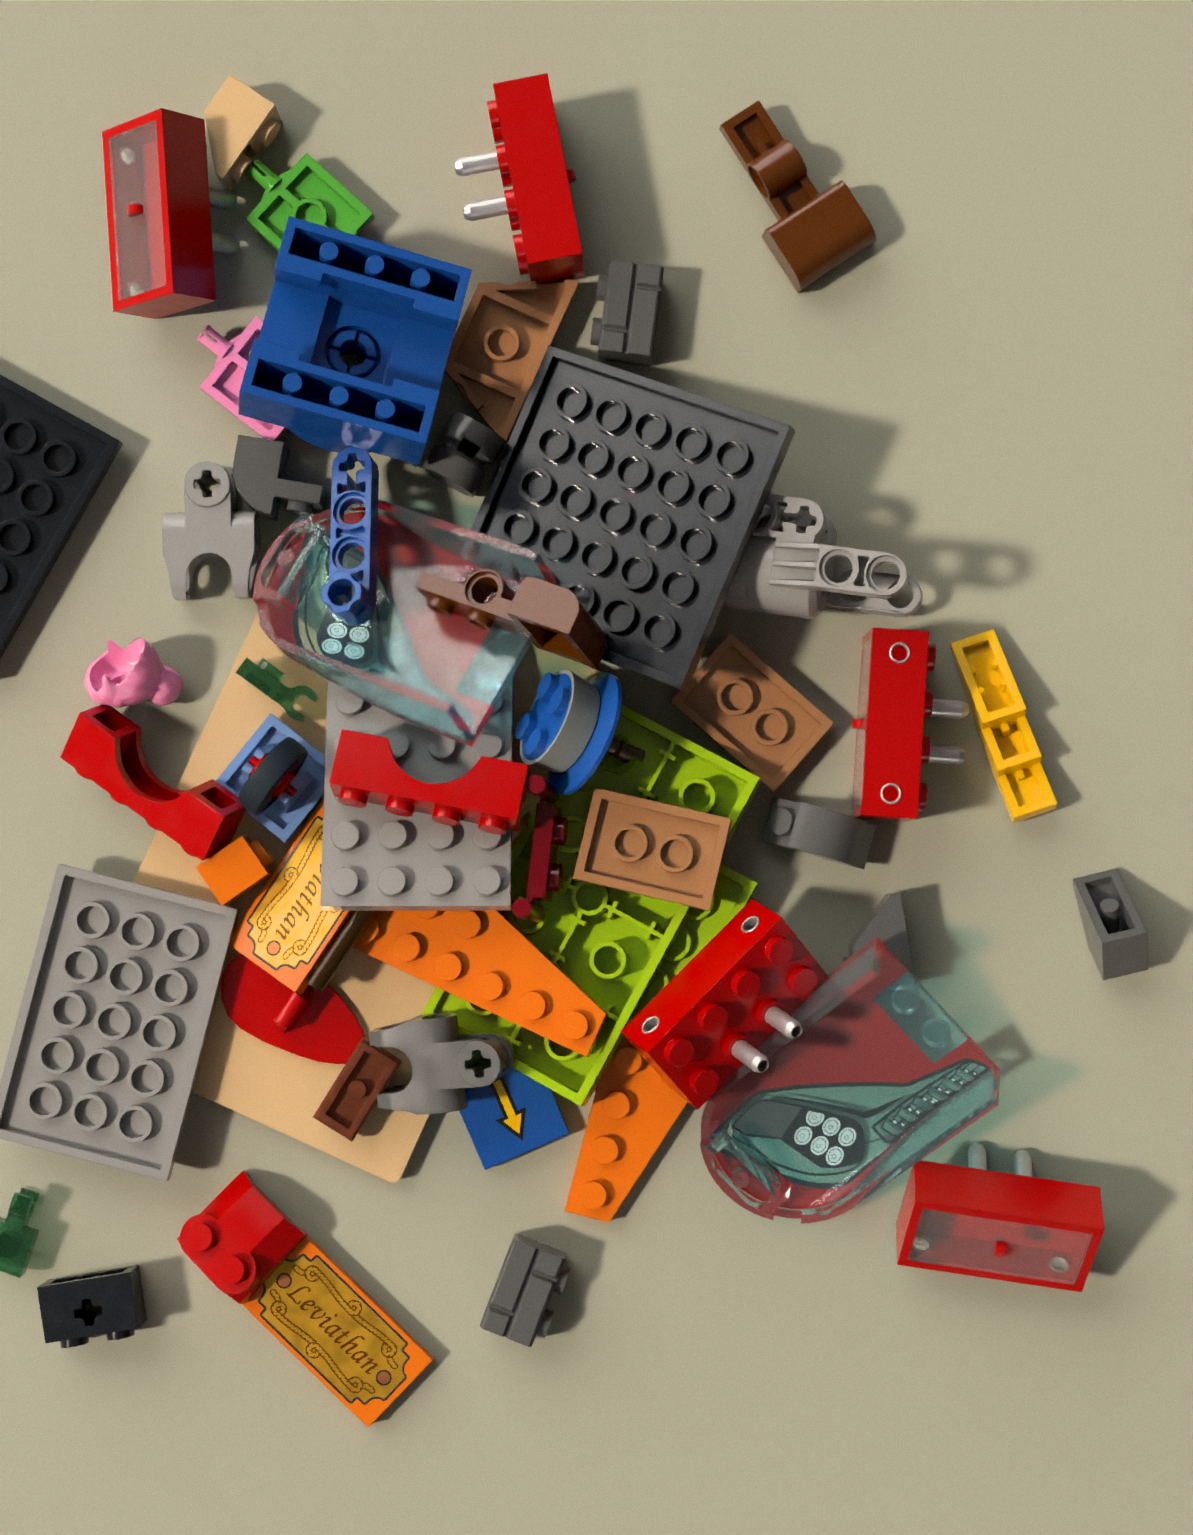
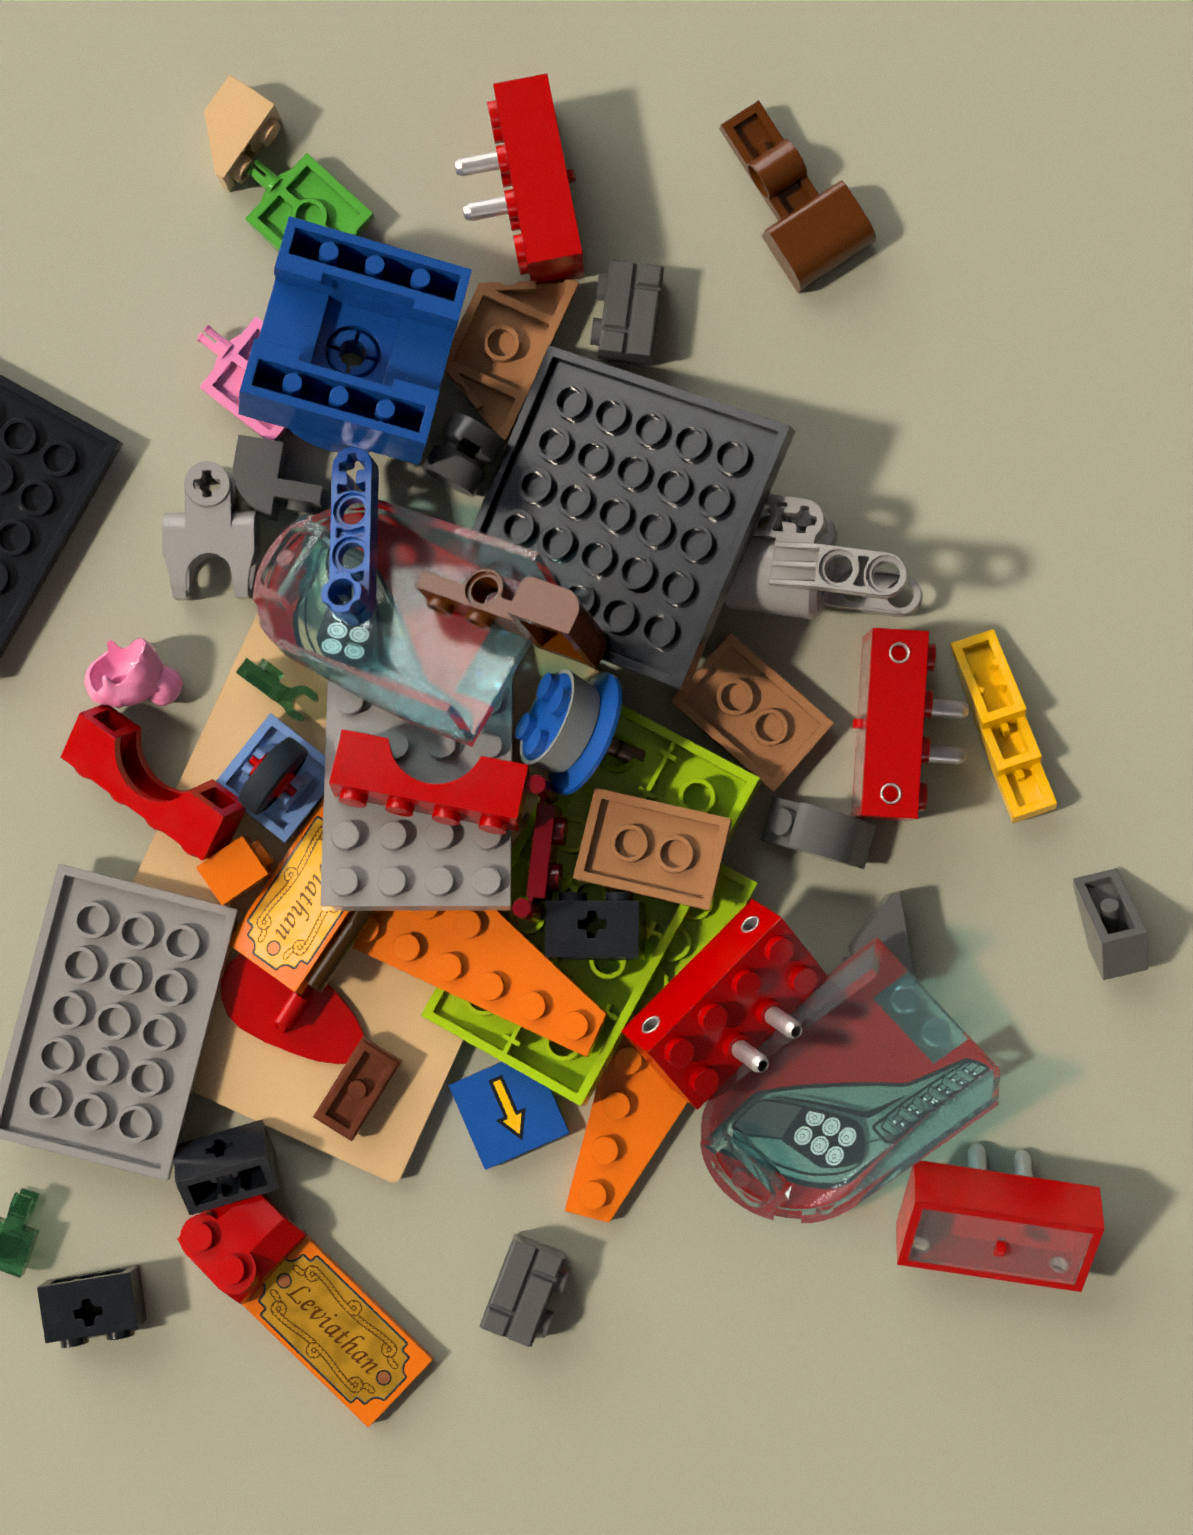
(161, 215): piece -> none
(226, 1167): none -> black brick
(441, 1063): dark grey piece -> none
(567, 933): none -> black brick

